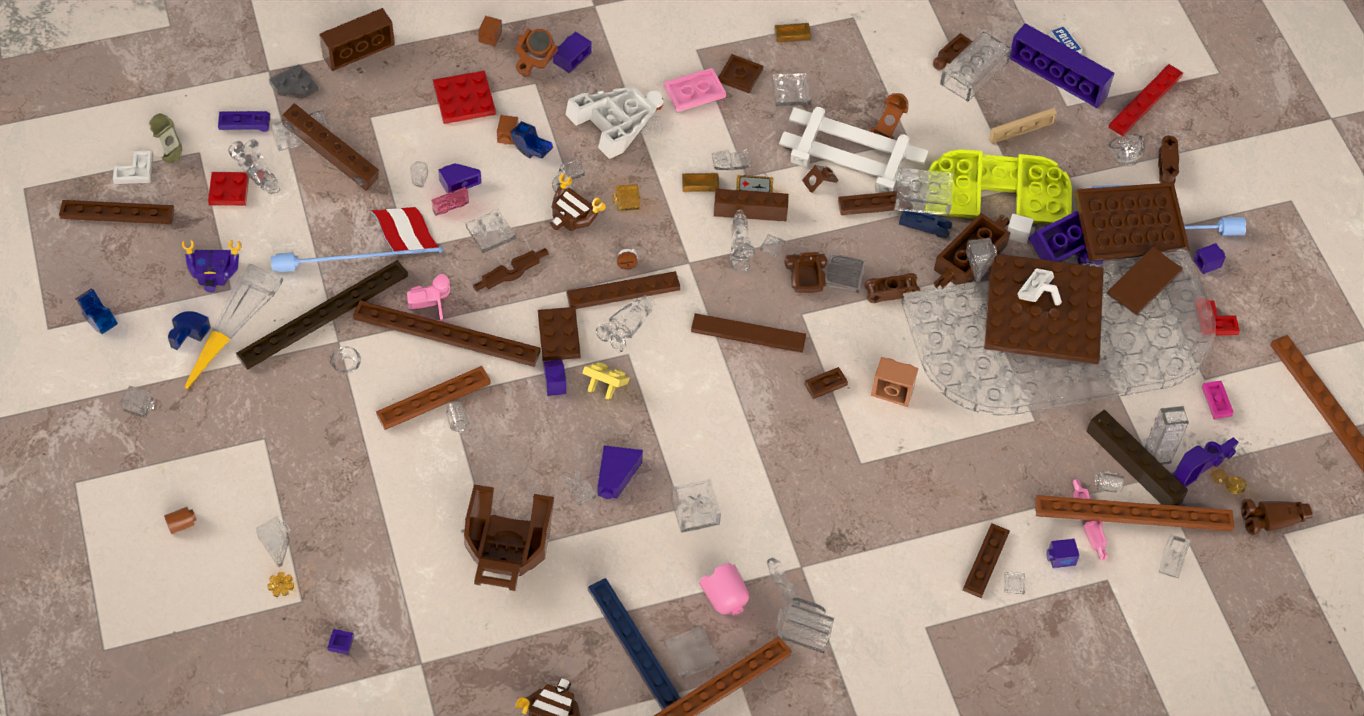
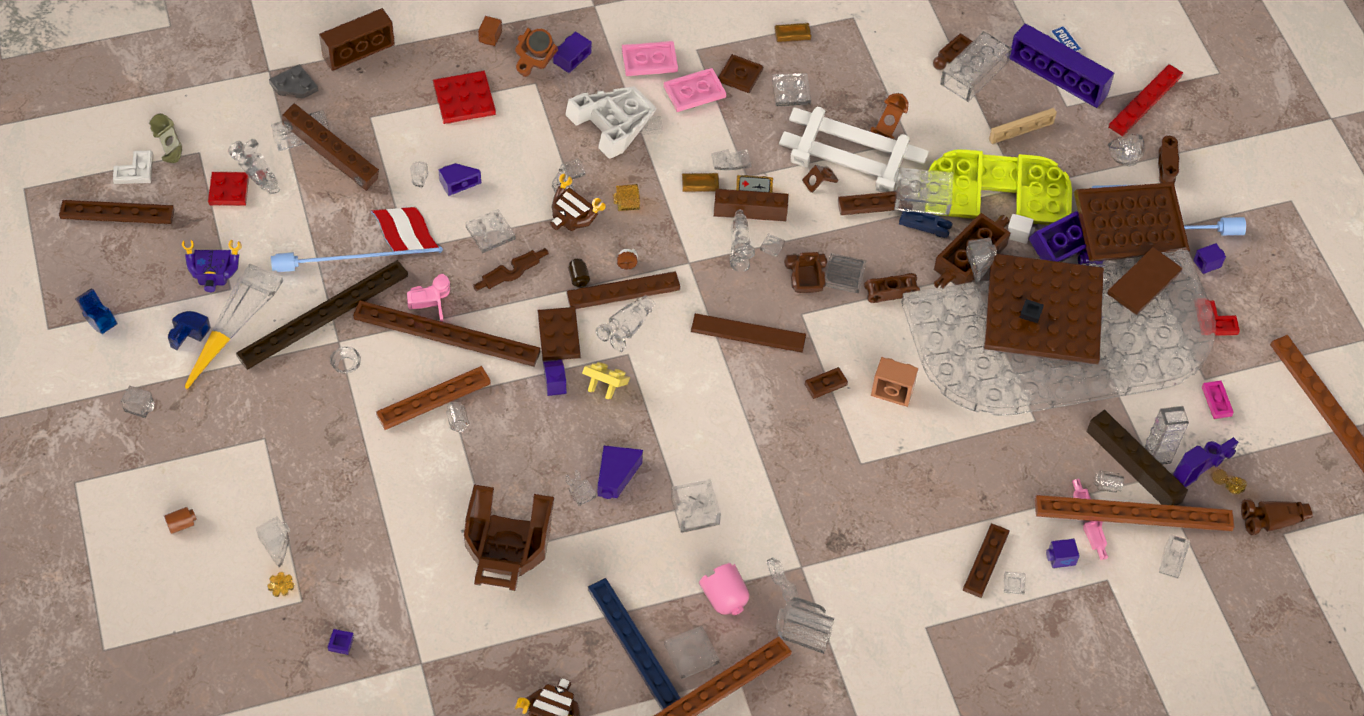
(244, 120): dark purple plate -> none
(450, 201): clear pink plate -> none
(505, 126): dark orange brick -> none
(528, 142): clear blue brick -> none
(578, 273): none -> dark brown brick
(649, 58): none -> bright pink plate
(656, 99): white piece -> none
(1031, 311): none -> black plate
(1038, 283): white plate -> none

